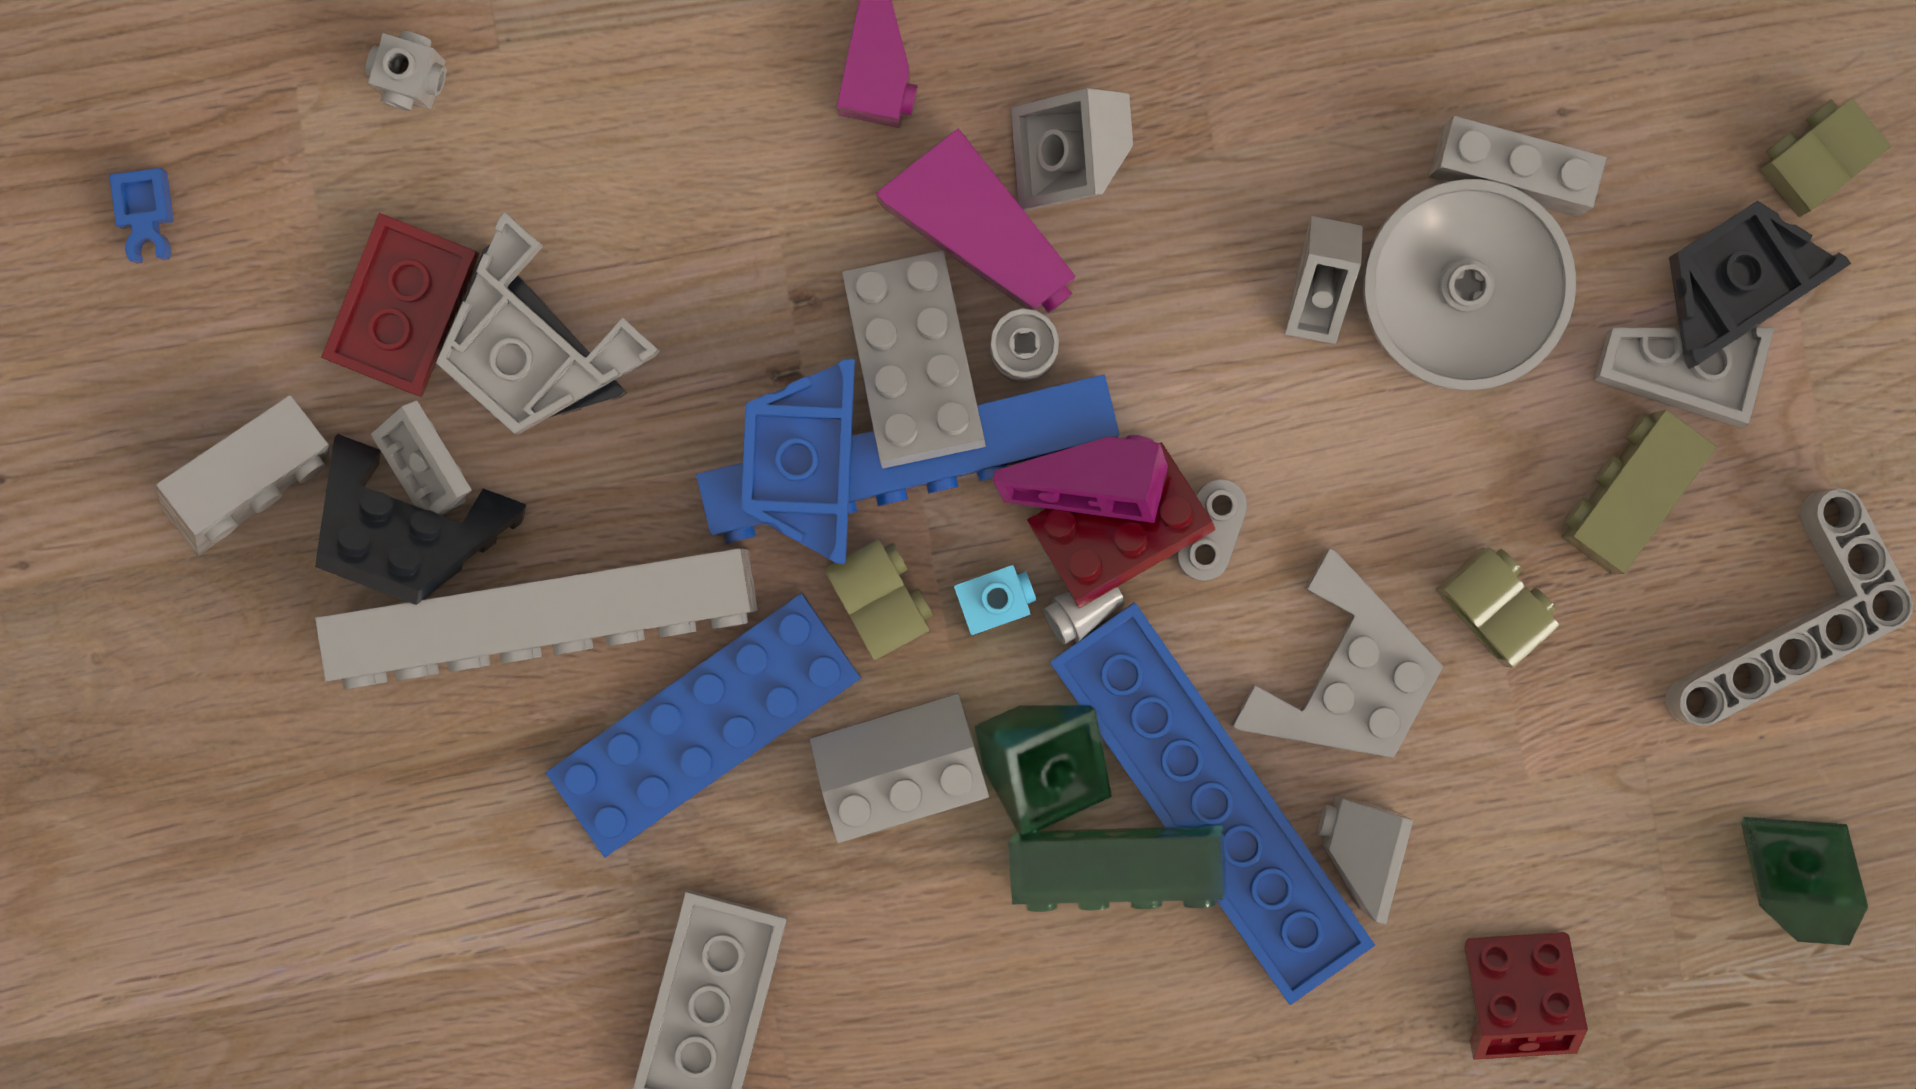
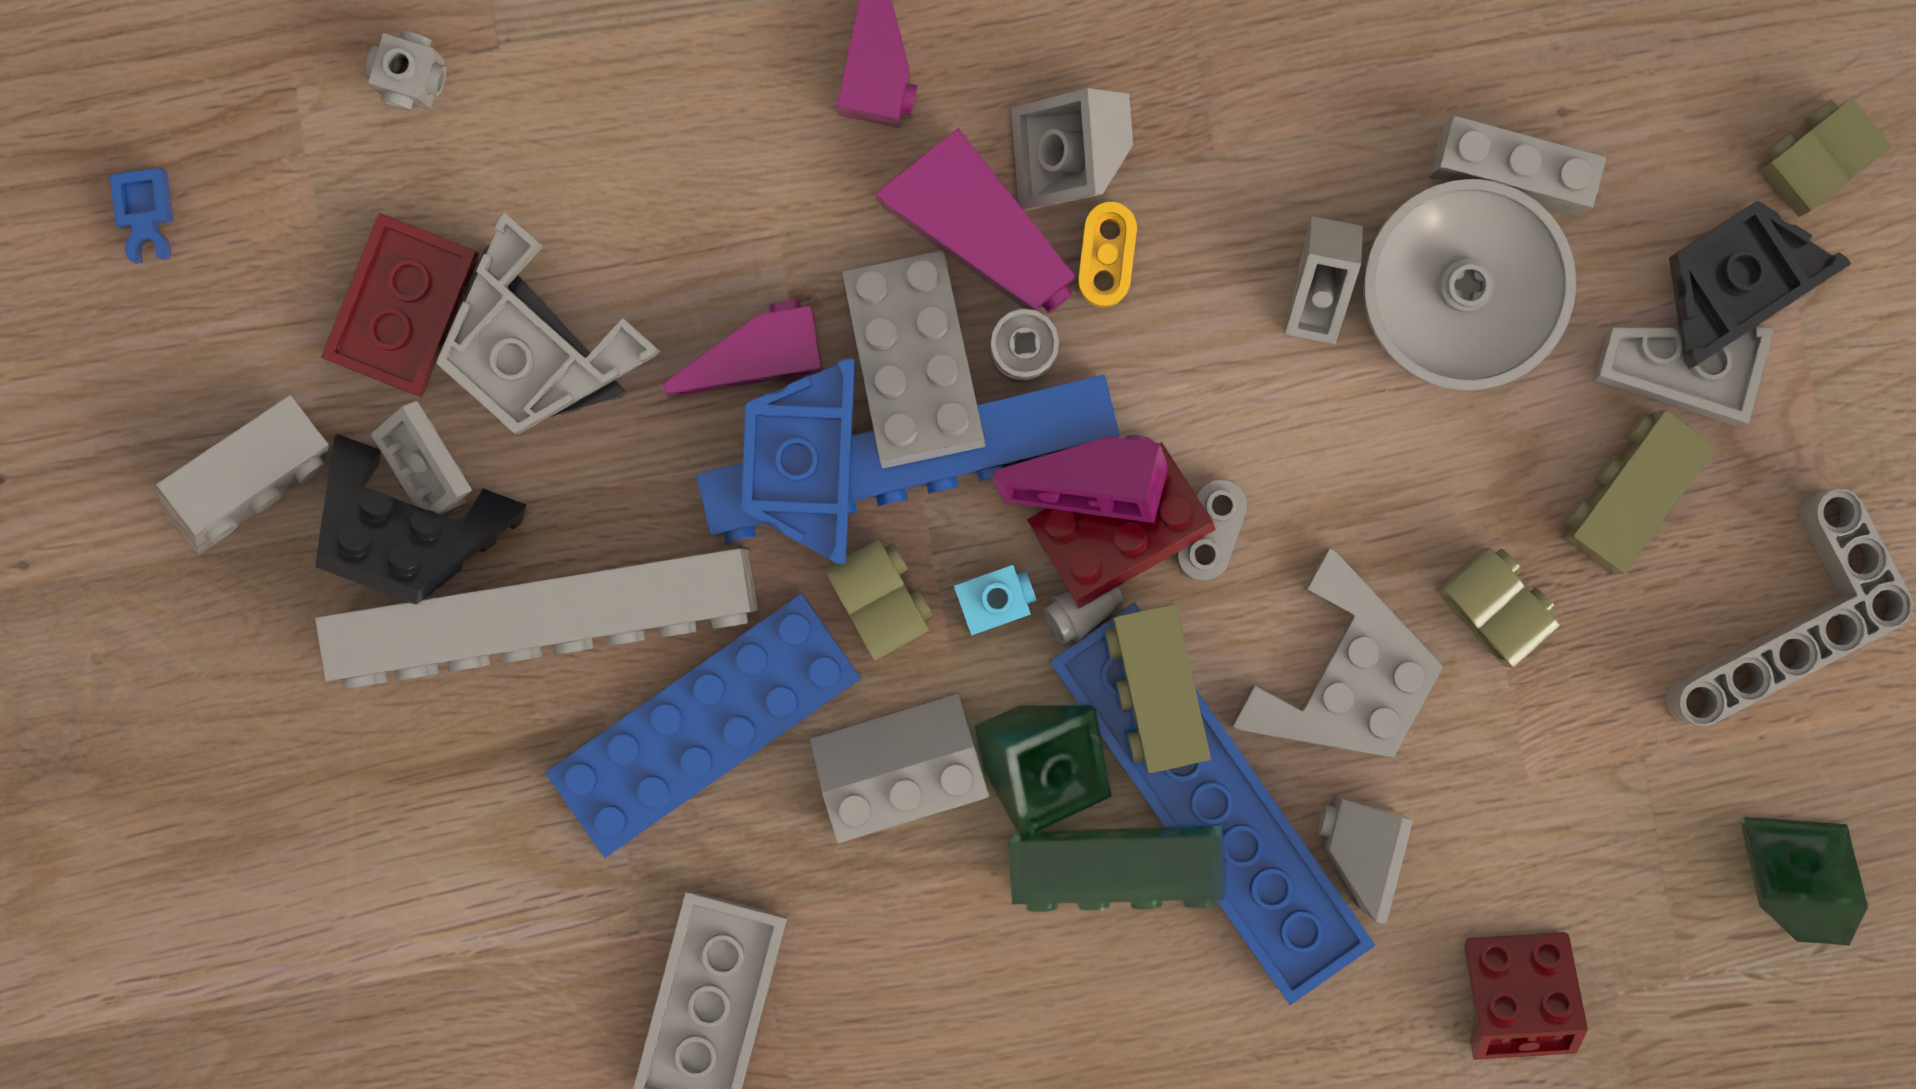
(762, 350): none -> magenta slope
(1107, 255): none -> yellow plate
(1158, 688): none -> olive brick

